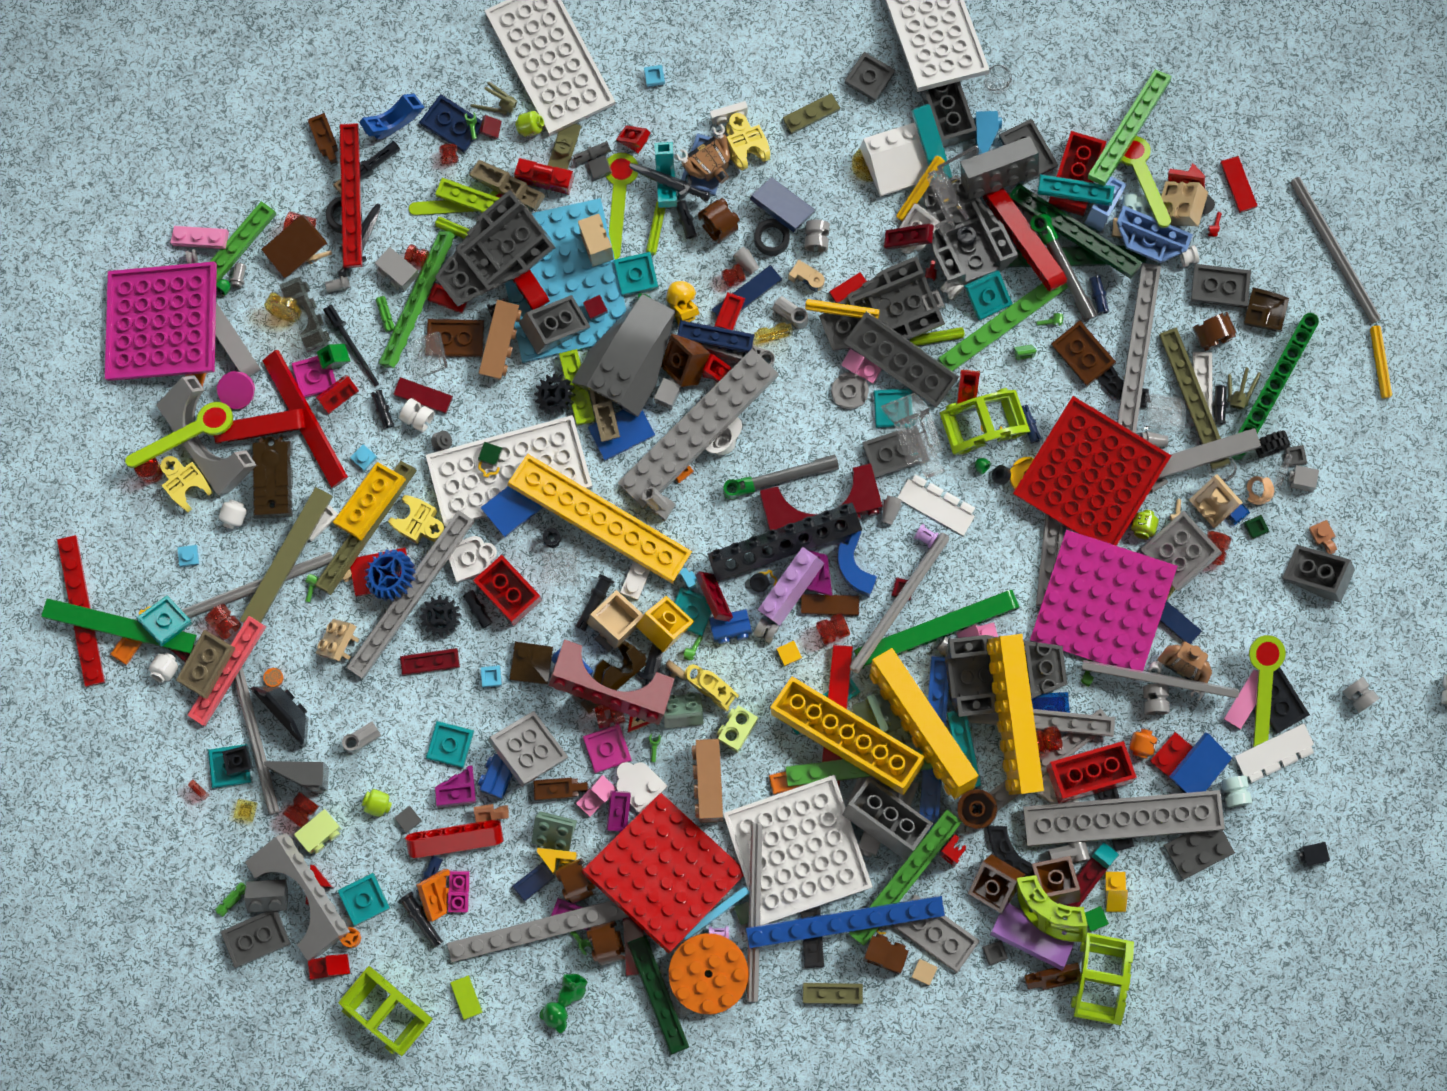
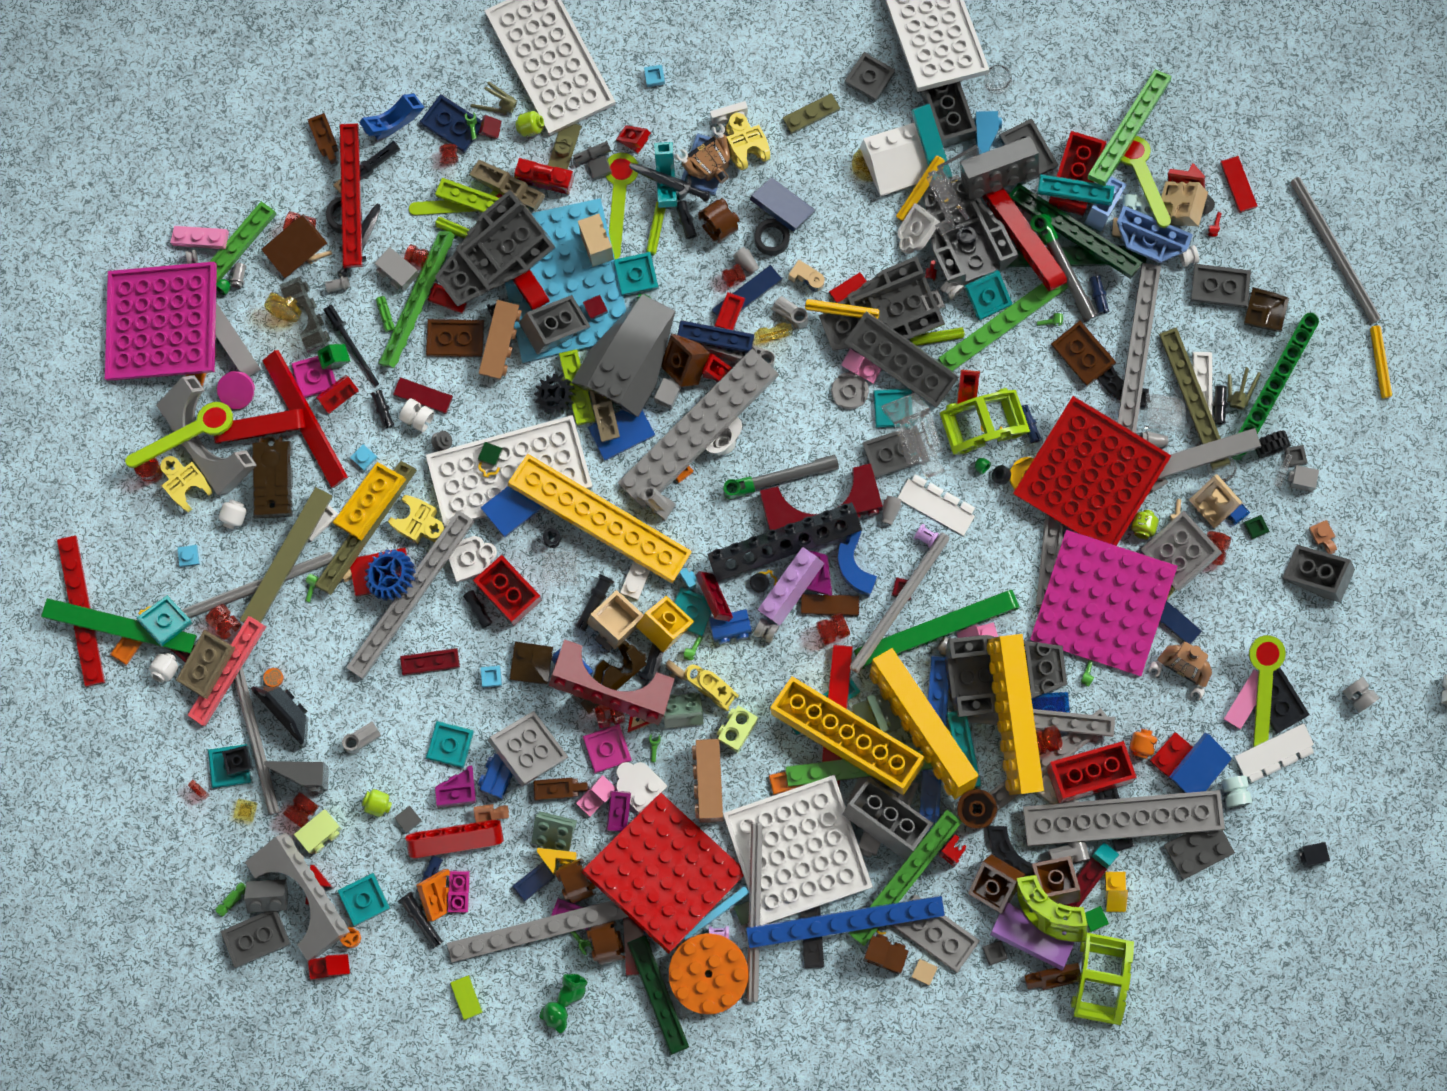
(336, 640): tan plate -> none
(362, 988): lime window -> none
(426, 355): clear tile -> none
(435, 621): black gear -> none
(680, 291): yellow hair -> none
(684, 311): yellow slope -> none
(789, 653): yellow tile -> none
(817, 235): light grey wheel -> none
(832, 993): olive plate -> none
(908, 236): dark red tile -> none
(1025, 352): bright green slope -> none
(1152, 704): light grey wheel -> none
(1160, 679): light grey tile -> none
(1215, 330): reddish brown brick -> none
(1268, 492): light nougat piece -> none

